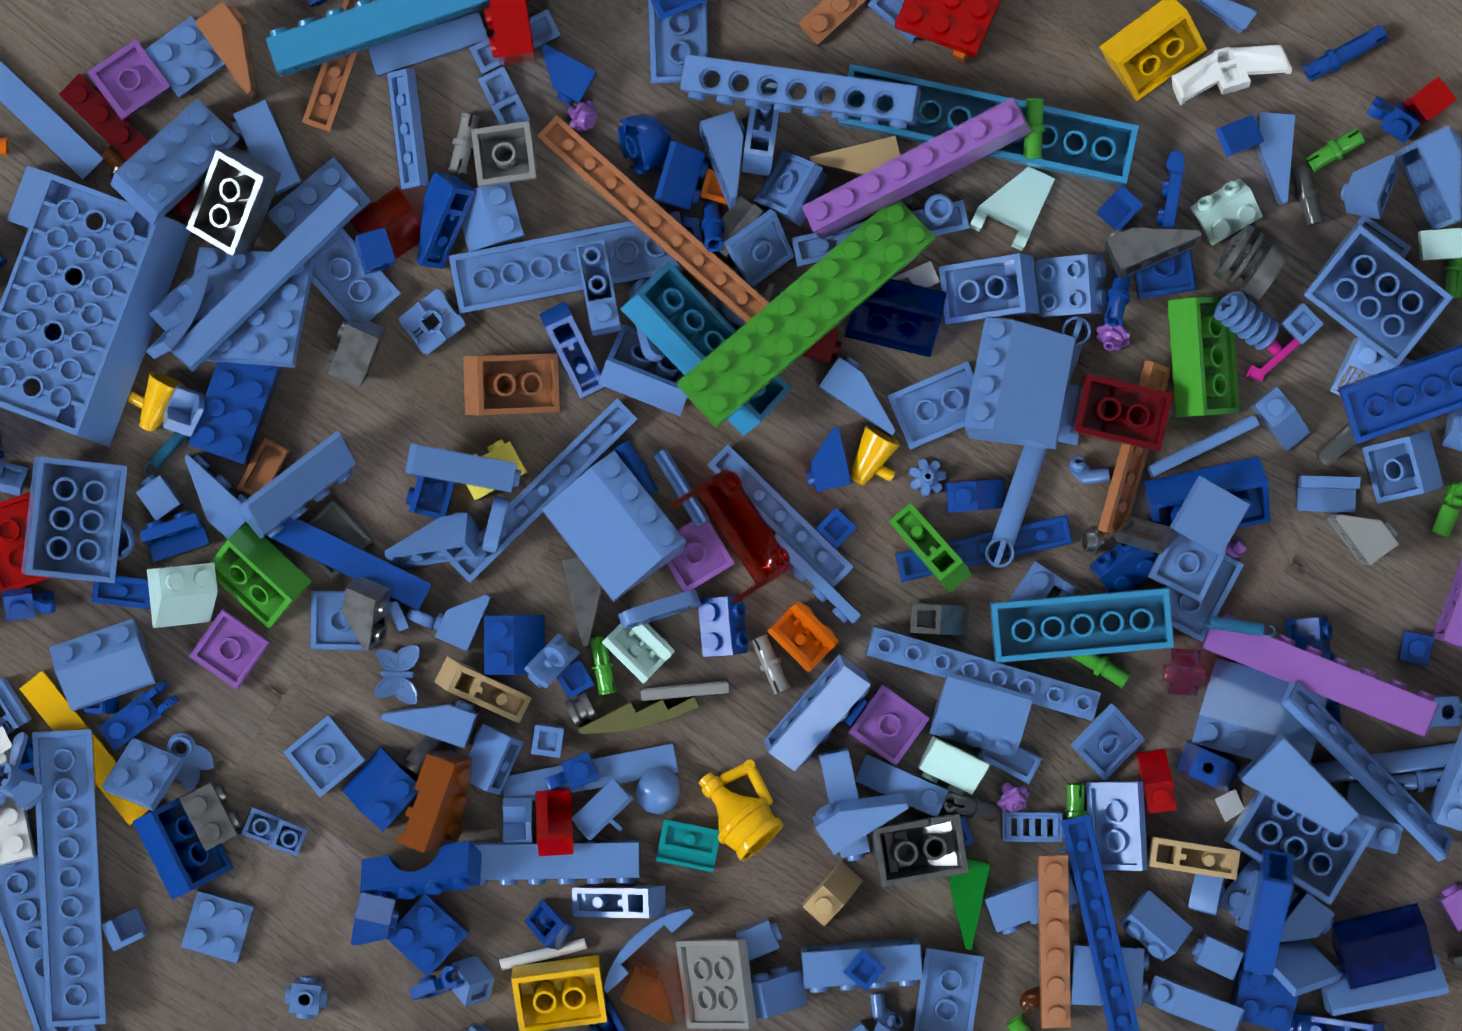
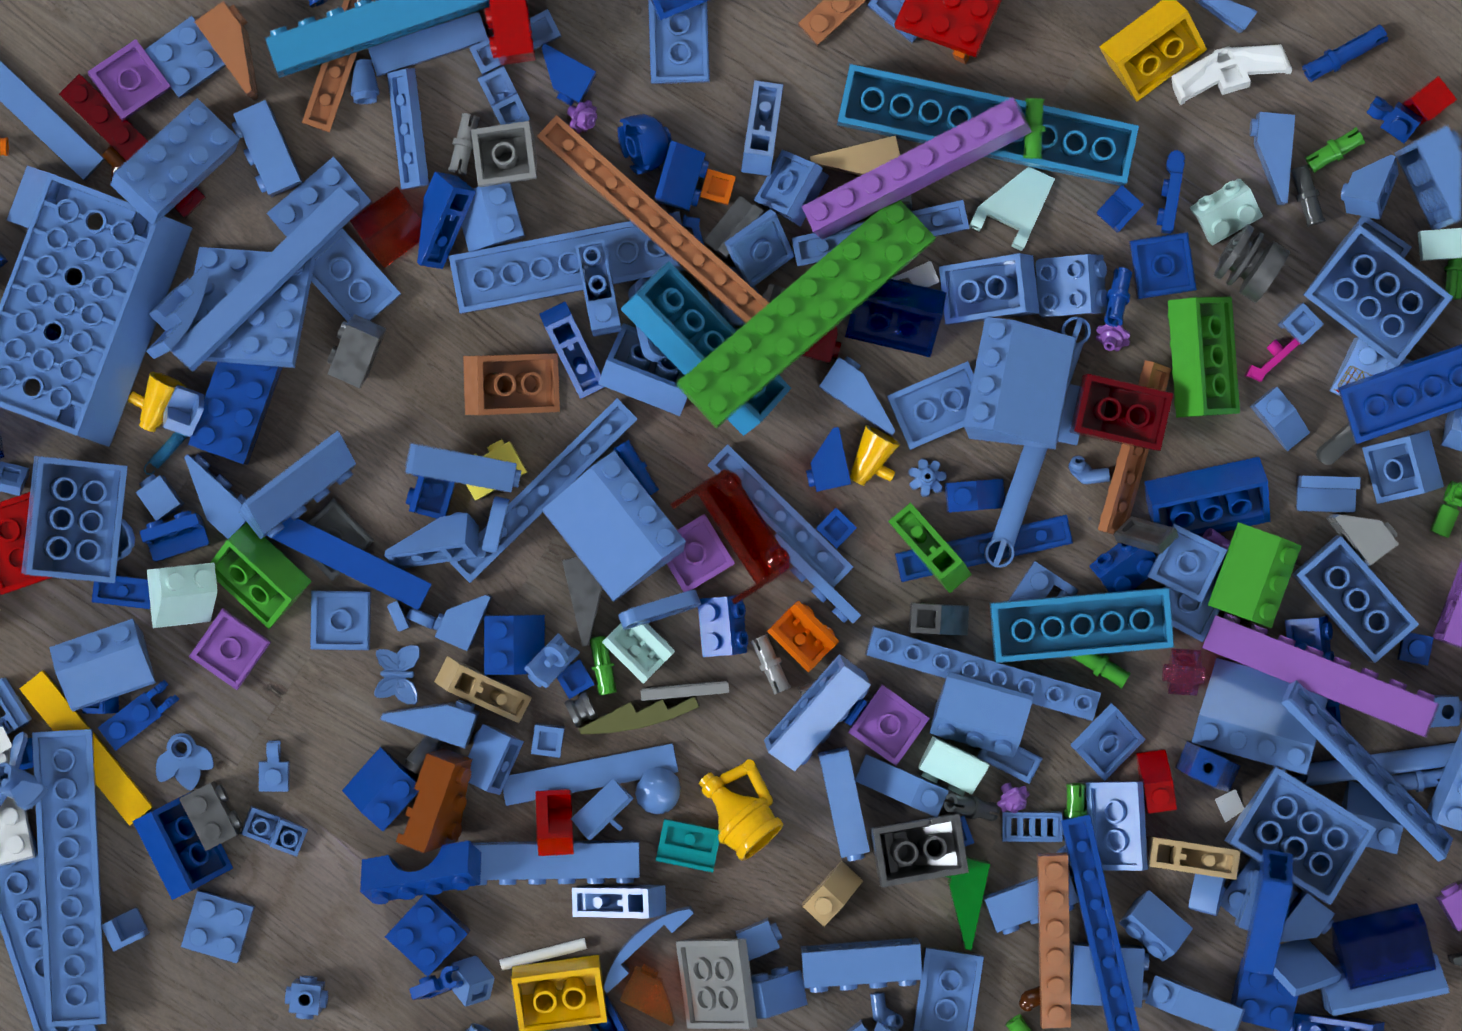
(22, 603): blue plate -> none
(143, 774): medium blue plate -> none
(233, 201): flat silver brick -> none
(263, 466): nougat tile -> none
(273, 772): none -> medium blue plate
(324, 755): medium blue plate -> none
(364, 83): none -> medium blue cone
(366, 611): flat silver slope -> none
(373, 919): blue slope -> none
(374, 251): blue panel -> none
(432, 304): medium blue piece -> none
(517, 820): medium blue panel -> none
(549, 925): blue slope -> none
(577, 771): blue plate -> none
(681, 487): medium blue axle -> none
(699, 69): medium blue brick -> none
(712, 226): blue pin -> none
(723, 143): medium blue slope -> none
(853, 819): medium blue slope -> none
(863, 969): blue plate -> none
(939, 209): medium blue tile -> none
(1092, 540): flat silver plate -> none
(1144, 247): flat silver slope -> none
(1202, 445): medium blue tile -> none
(1209, 515): medium blue tile -> none
(1217, 955): medium blue slope -> none
(1237, 626): dark azure piece -> none
(1239, 136): blue slope -> none
(1246, 319): medium blue piece -> none
(1254, 575): none -> bright green slope
(1295, 783): medium blue slope -> none
(1355, 599): none -> medium blue brick

